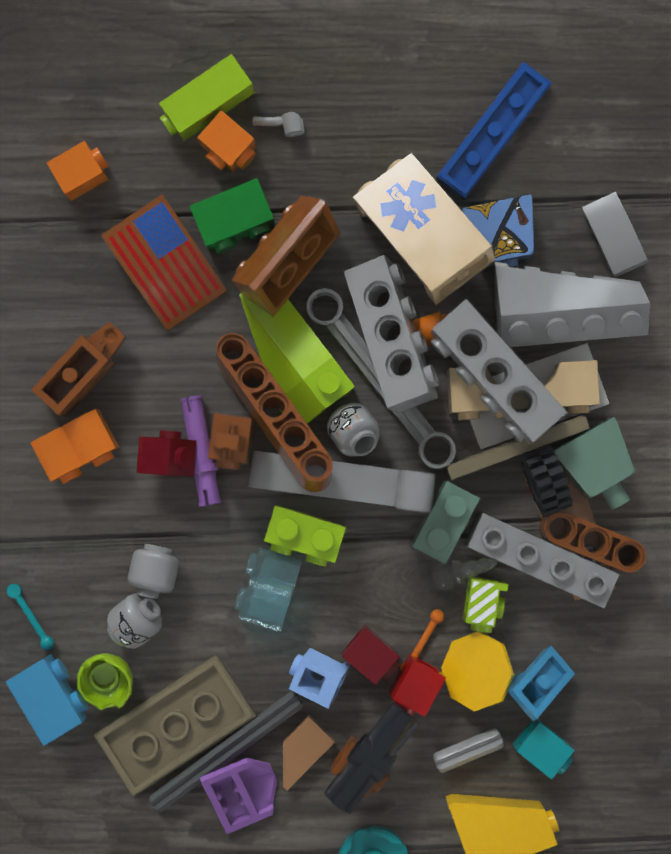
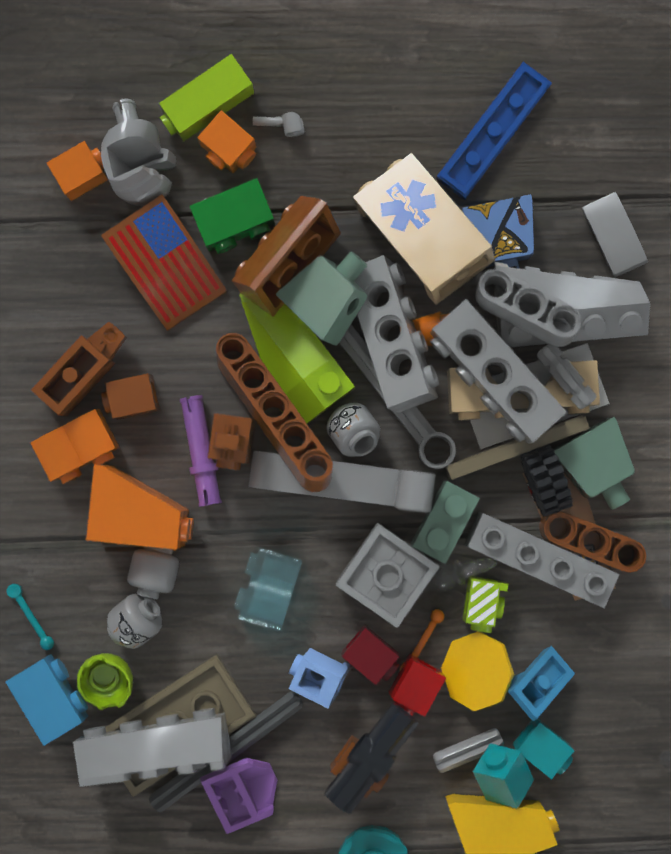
(130, 397): none -> dark orange brick
(133, 157): none -> light grey piece
(134, 513): none -> orange slope
(153, 748): none -> light grey wedge
(166, 455): dark red brick -> none
(303, 749): medium nougat tile -> none
(304, 534): lime brick -> none
(327, 296): none -> sand green torso
(387, 575): none -> light grey container
(503, 775): none -> teal brick
(517, 291): none -> light grey beam
(566, 376): none -> light grey axle

